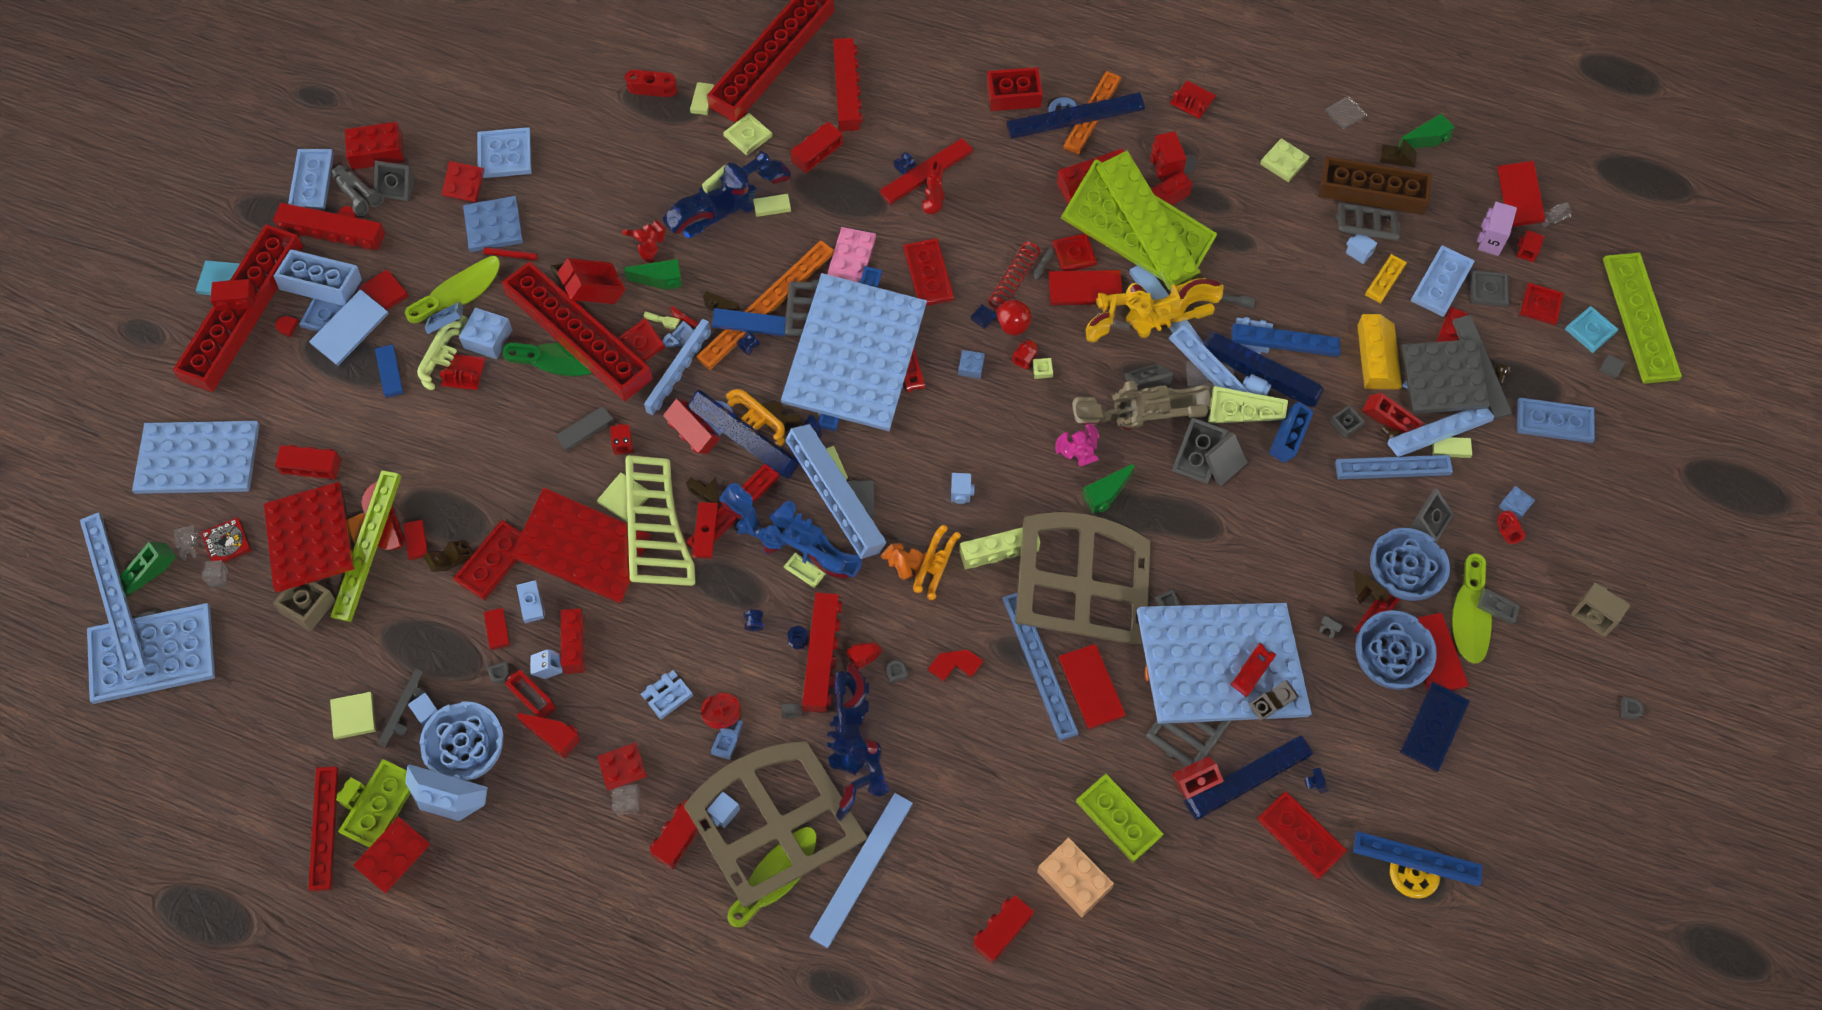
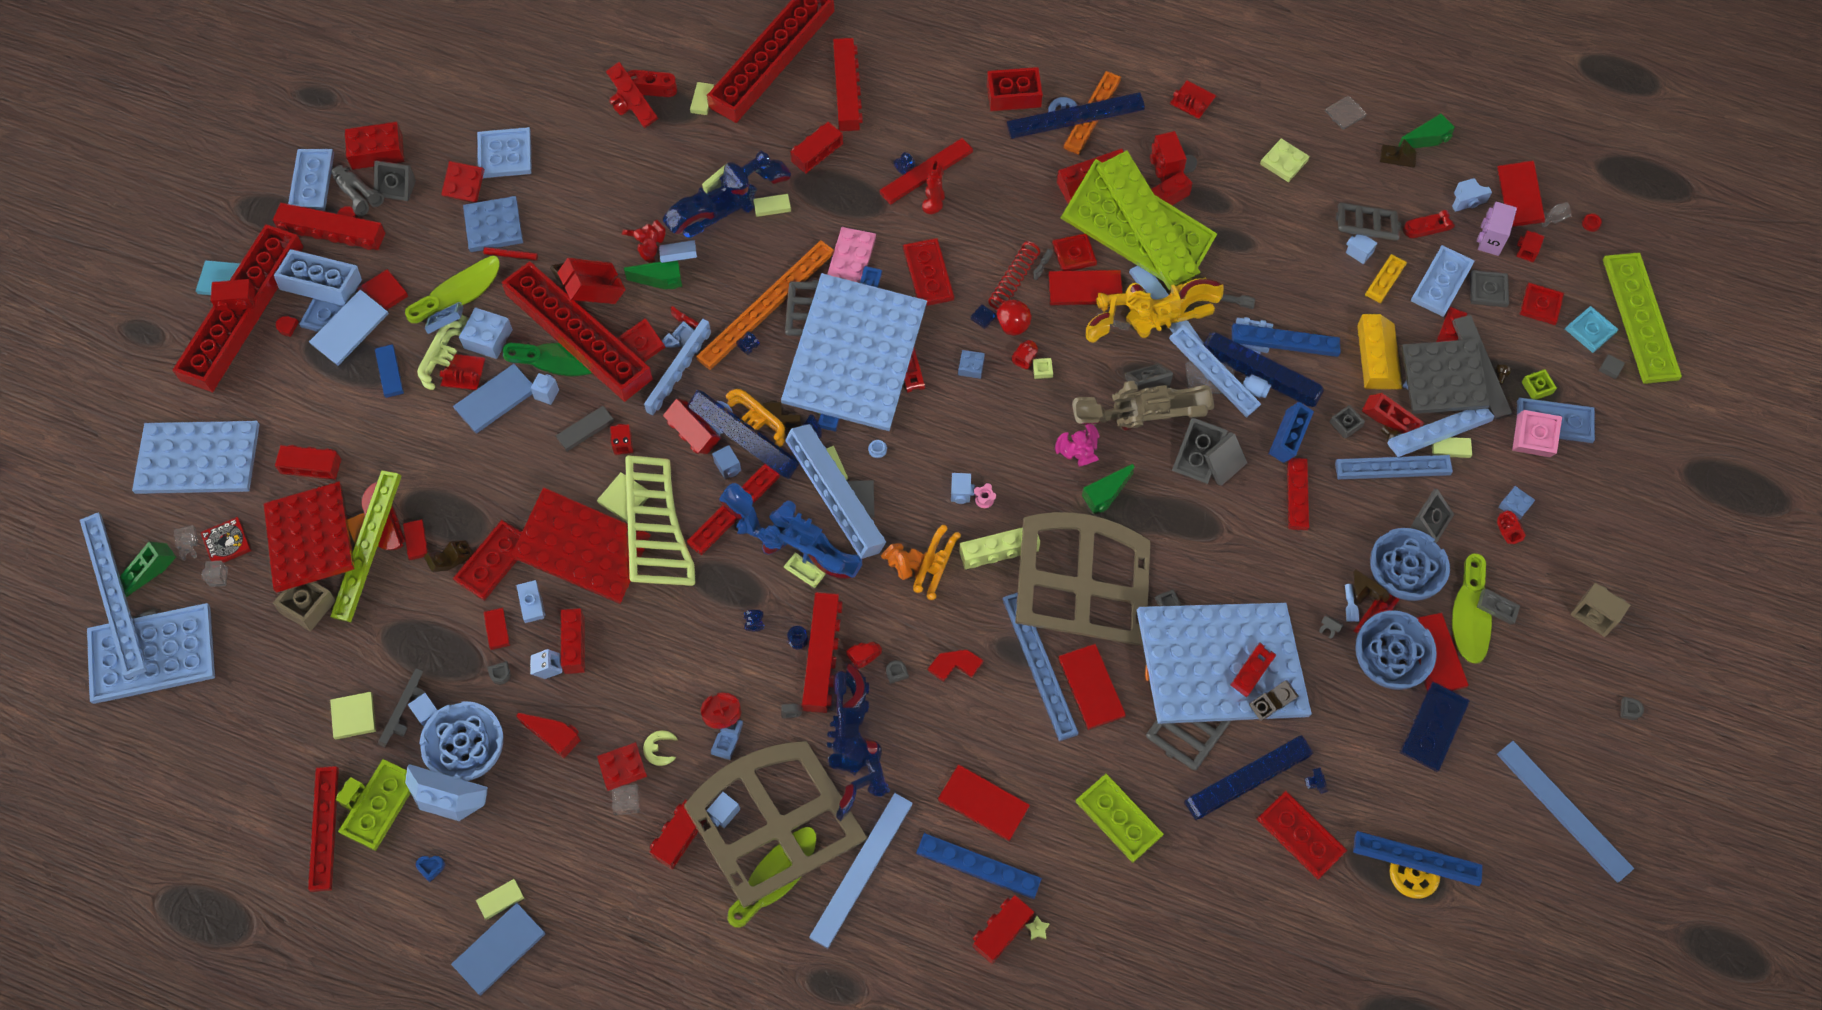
(391, 855): red brick -> none
(430, 866): none -> blue tile
(494, 398): none -> medium blue tile
(498, 949): none -> medium blue tile
(500, 899): none -> yellowish green tile
(530, 694): red window -> none
(544, 388): none -> light blue brick
(629, 96): none -> red plate
(649, 747): none -> yellowish green head
(668, 322): yellowish green piece -> none
(670, 698): light blue plate -> none
(677, 251): none -> light blue tile
(705, 493): dark brown slope -> none
(706, 520): red tile -> none
(714, 301): dark brown slope -> none
(727, 462): none -> medium blue brick
(747, 134): yellowish green tile -> none
(749, 322): blue tile -> none
(877, 449): none -> light blue plate
(979, 866): none -> blue plate
(983, 802): none -> red tile
(984, 496): none -> bright pink brick
(1037, 928): none -> yellowish green piece
(1075, 877): light nougat brick -> none
(1197, 777): red brick -> none
(1241, 406): yellowish green wing -> none
(1298, 494): none -> red plate
(1352, 611): none -> light blue piece
(1375, 185): reddish brown brick -> none
(1428, 225): none -> red plate
(1470, 195): none -> light blue brick
(1537, 433): none -> bright pink container
(1539, 384): none -> lime piece
(1565, 812): none -> medium blue tile
(1591, 222): none -> red tile

